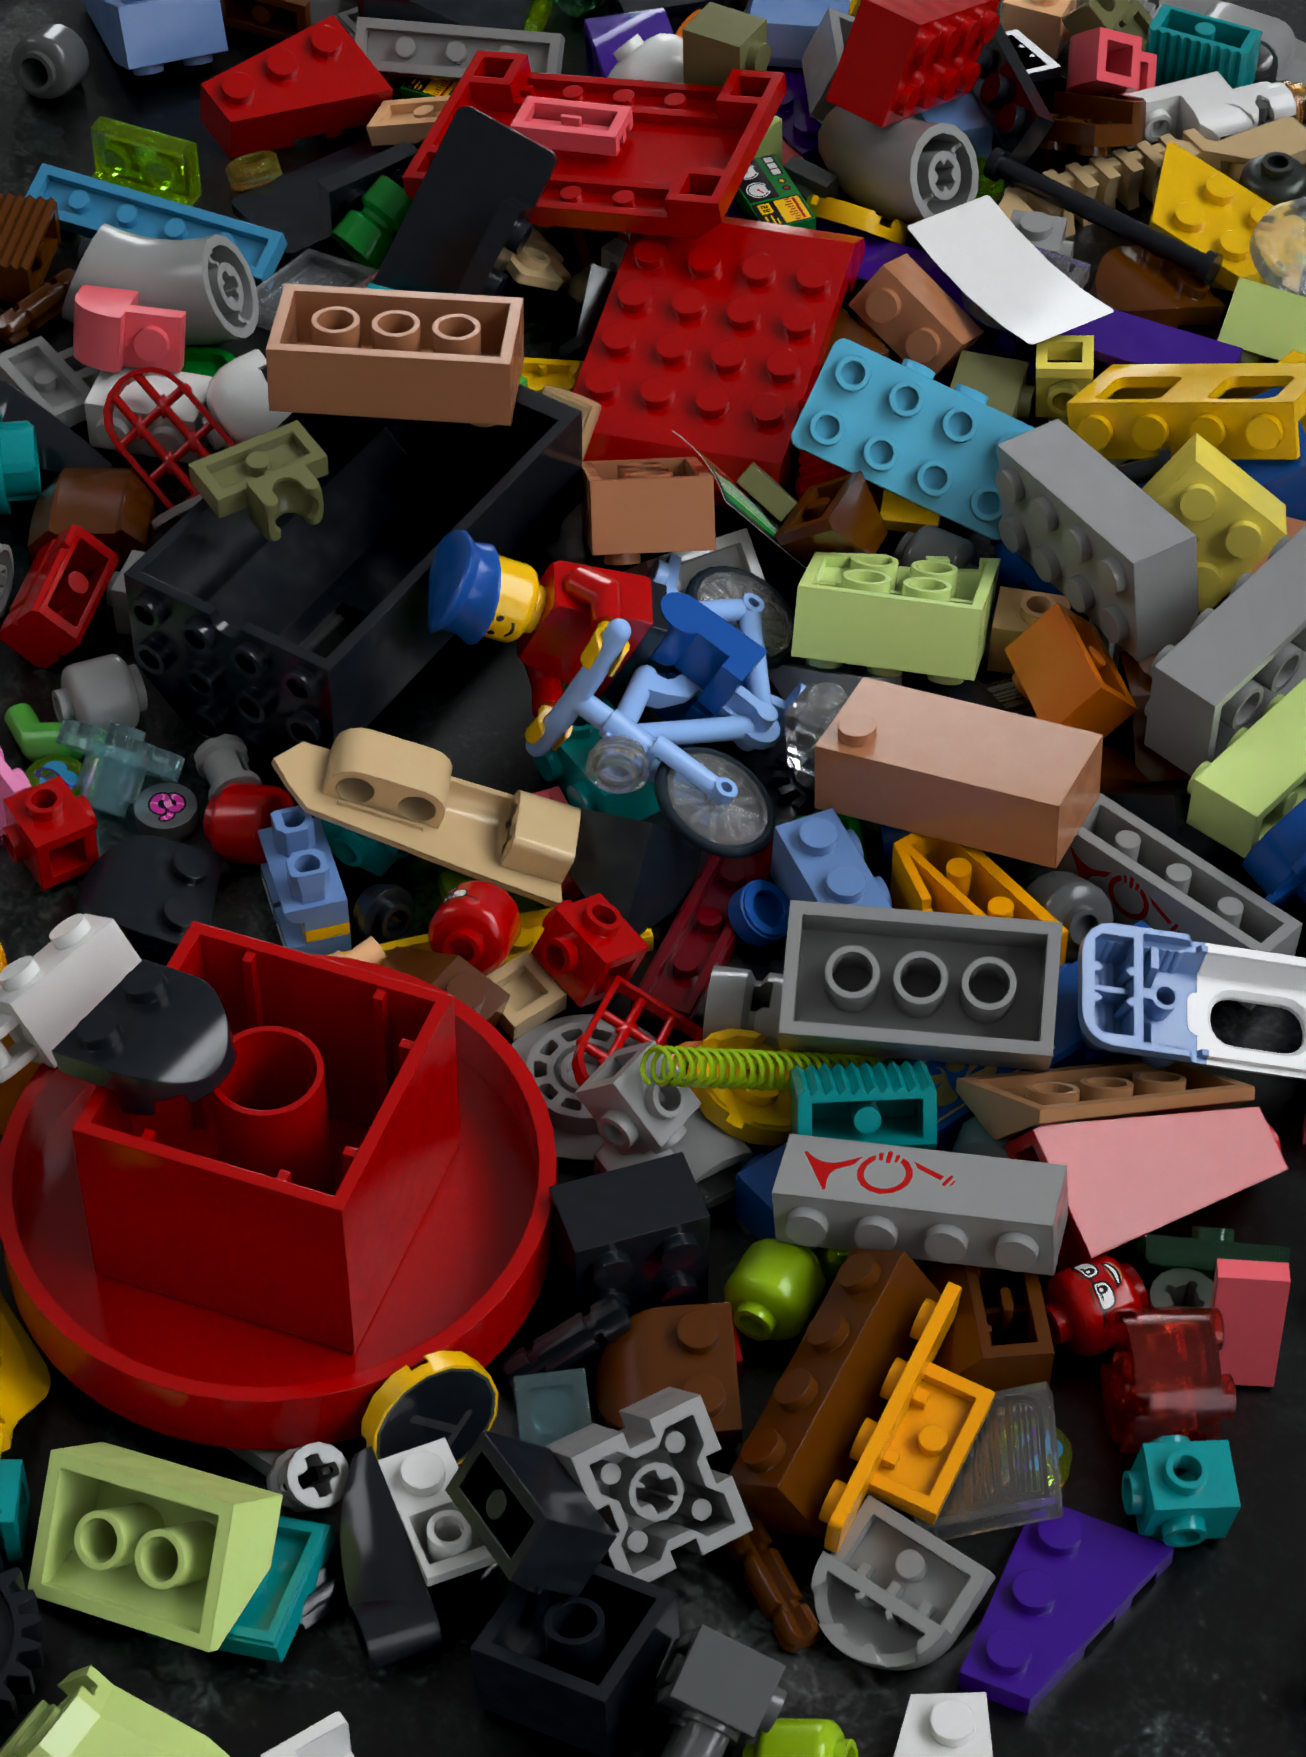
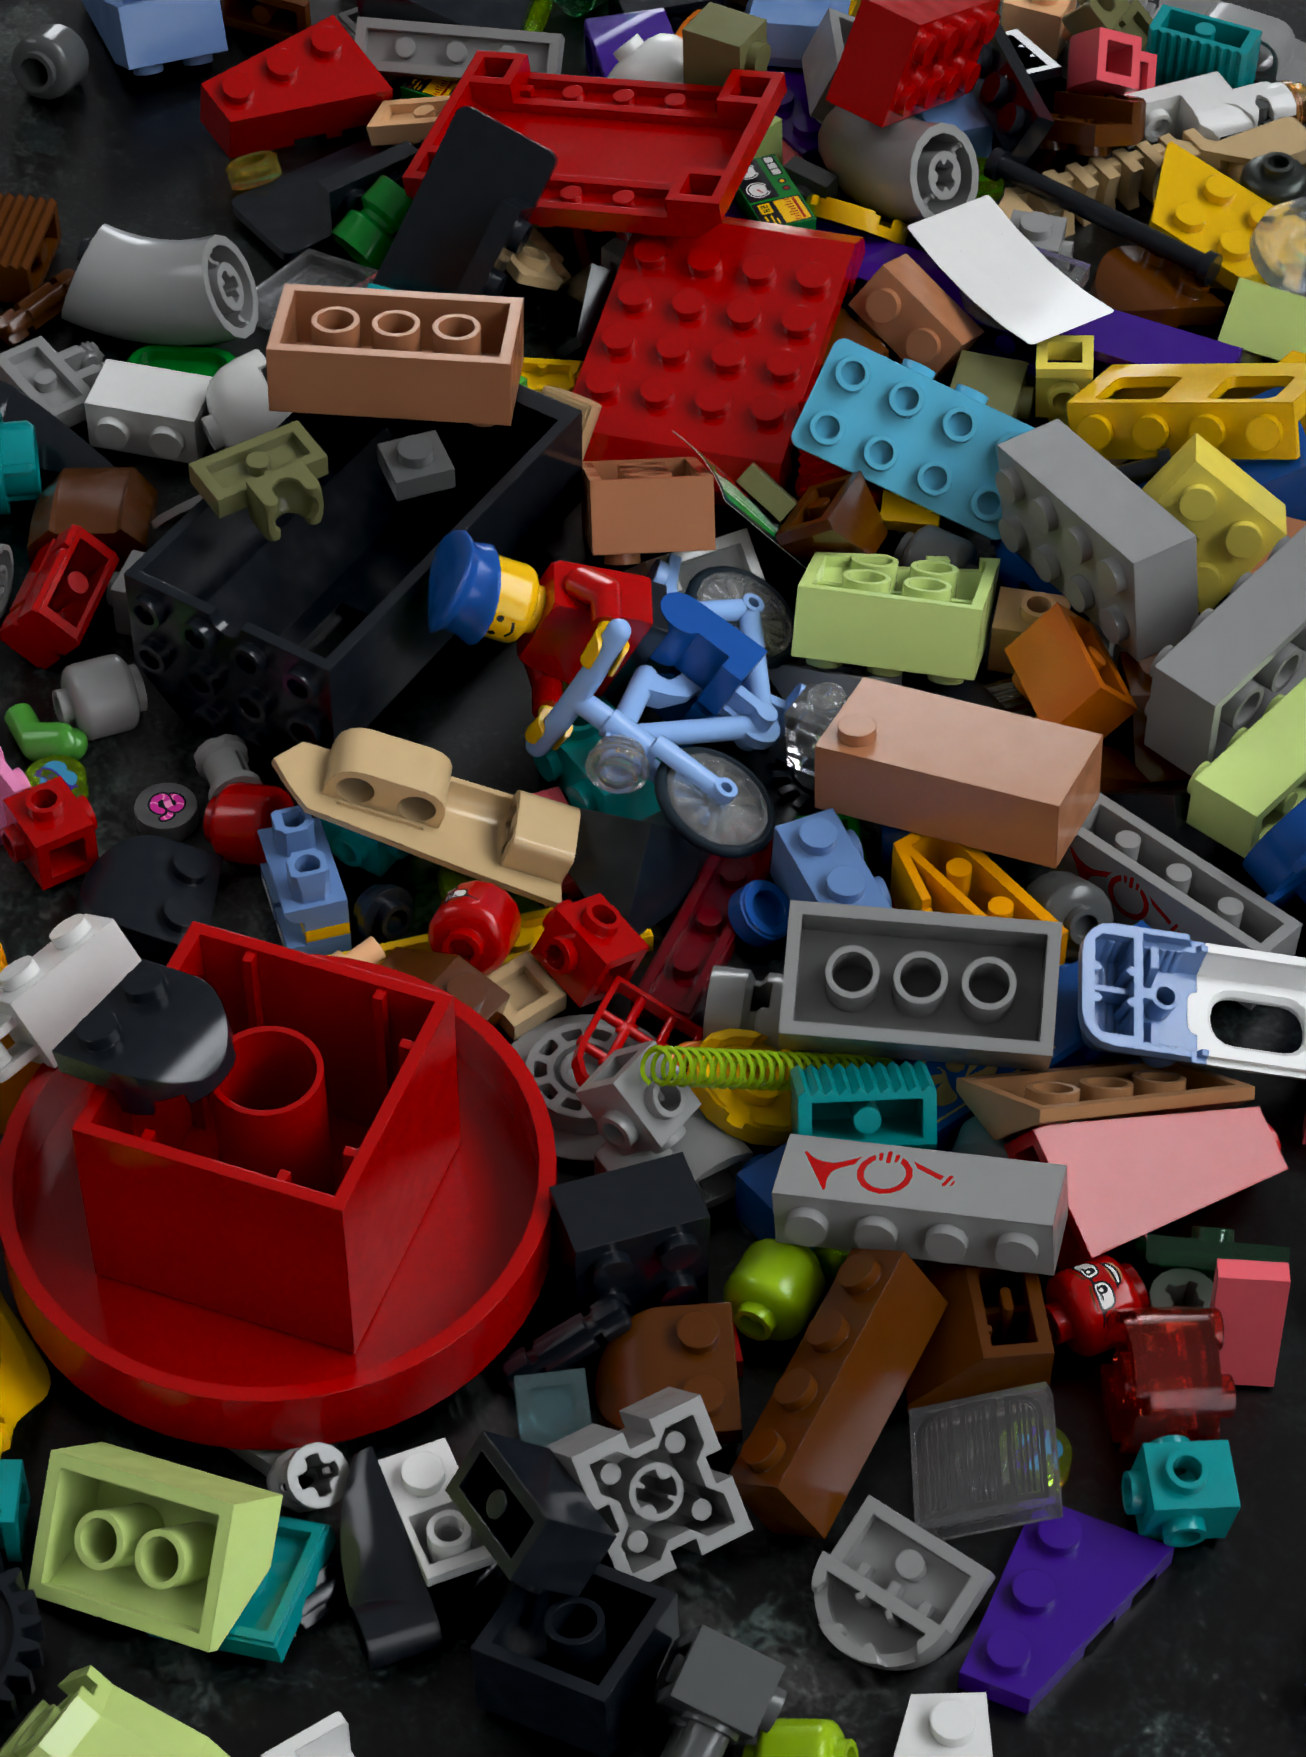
(90, 202): dark azure plate -> none
(116, 763): clear light blue plant -> none
(119, 333): coral brick -> none
(140, 428): red window -> none
(146, 160): clear neon green bracket -> none
(416, 465): none -> dark grey plate
(436, 1400): tile -> none
(574, 125): coral tile -> none
(774, 1589): reddish brown axle -> none
(921, 1435): light orange bracket -> none

